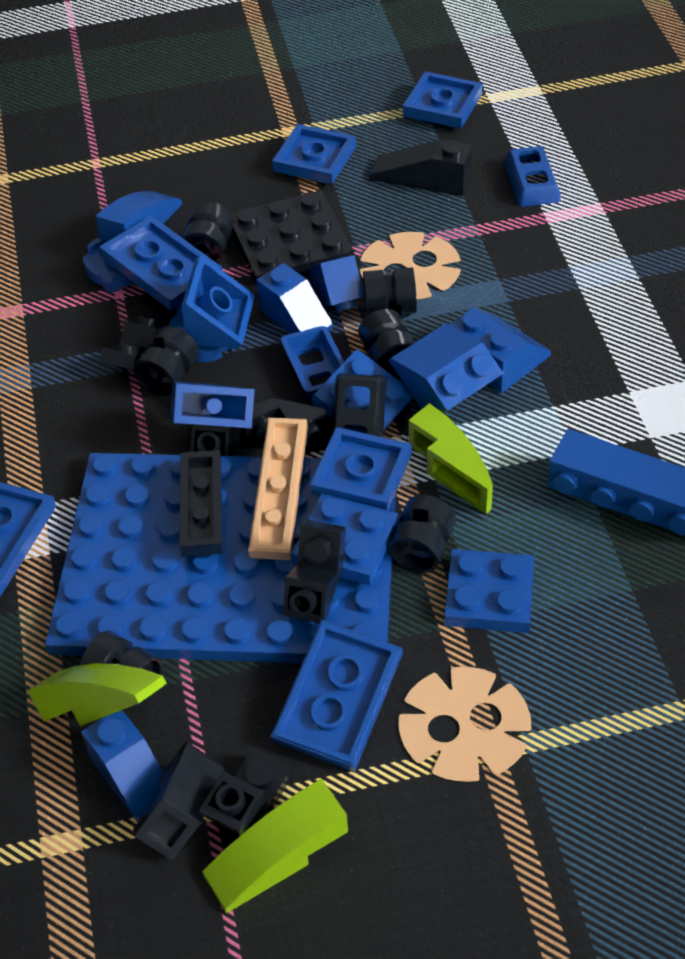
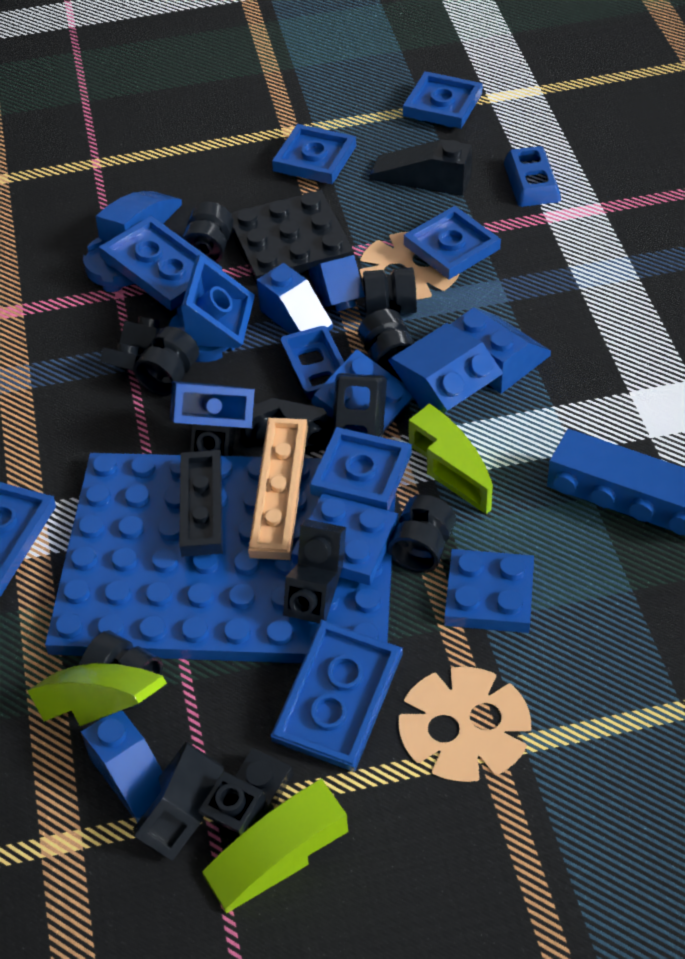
(451, 242): none -> blue plate

